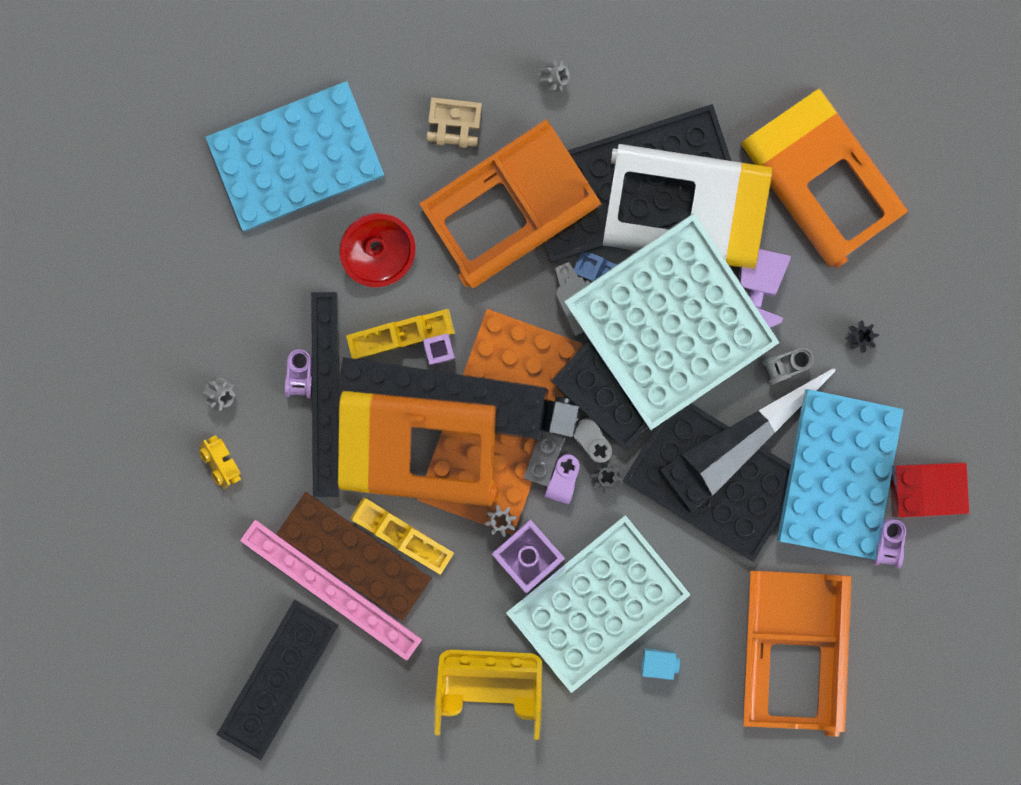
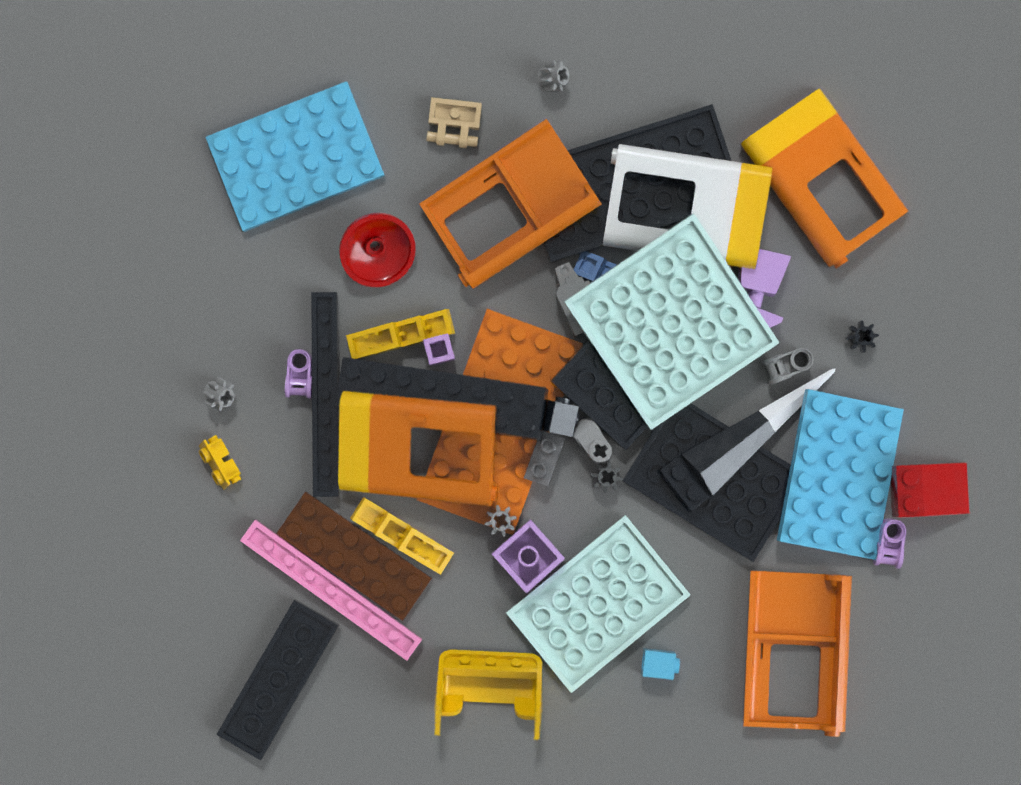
(562, 483): lavender piece -> none

